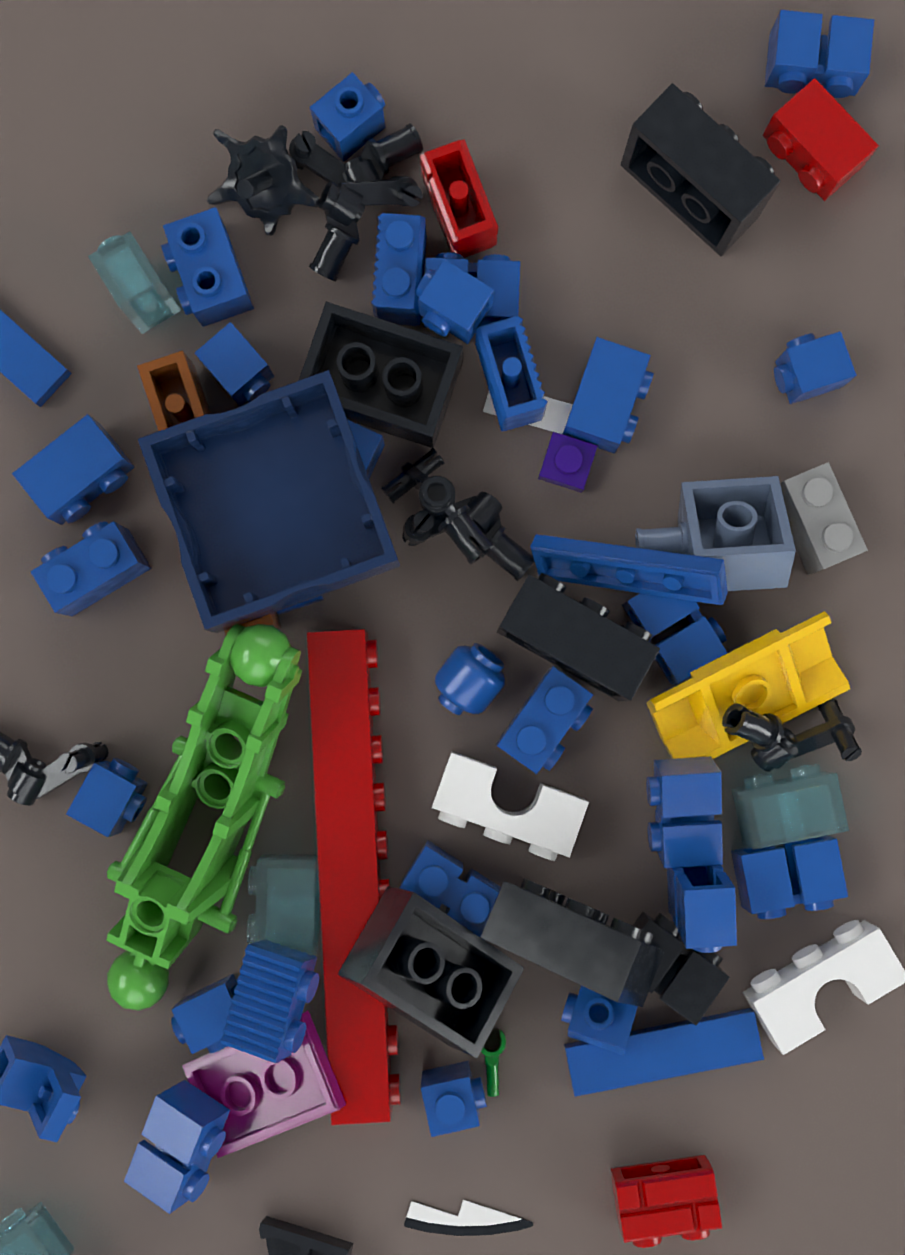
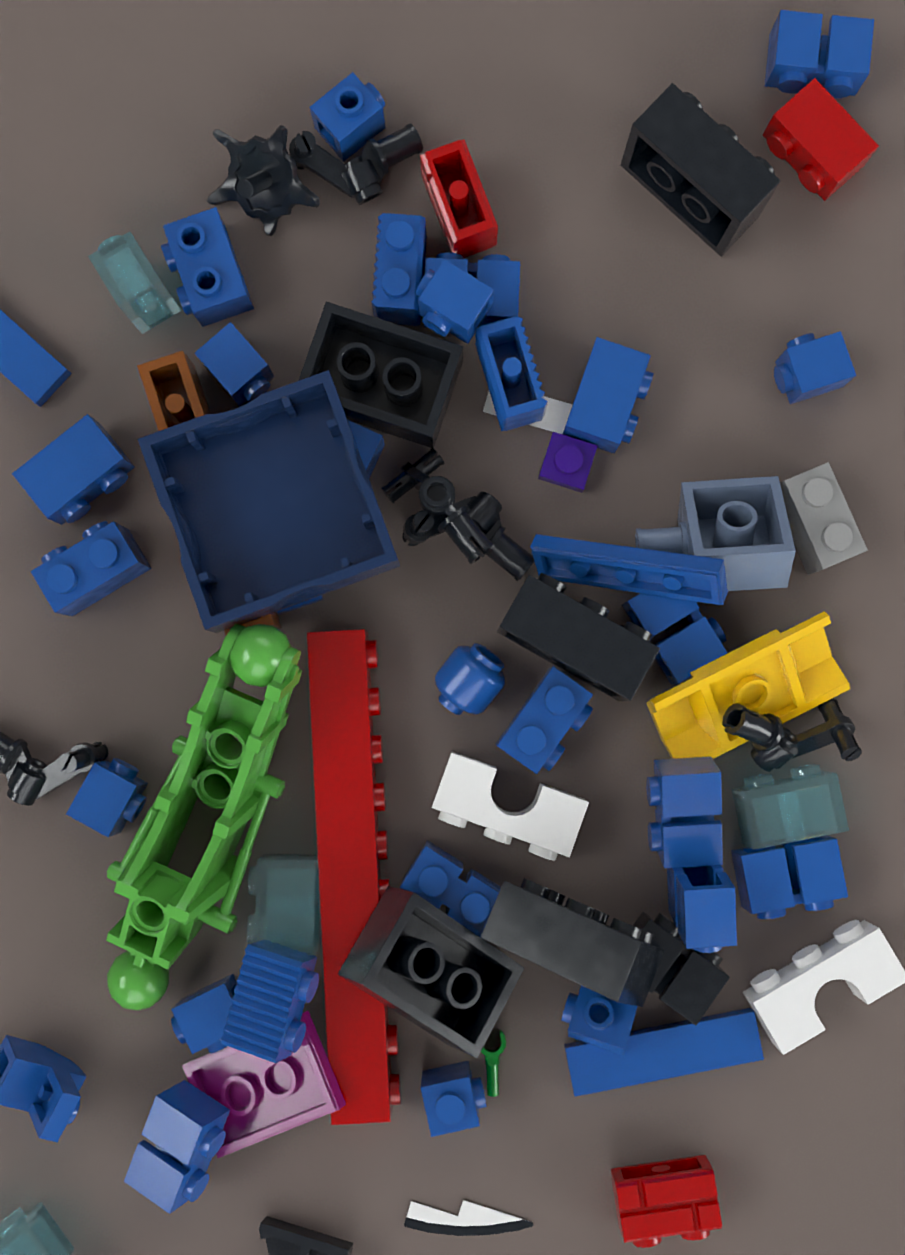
(344, 208): black pin -> none

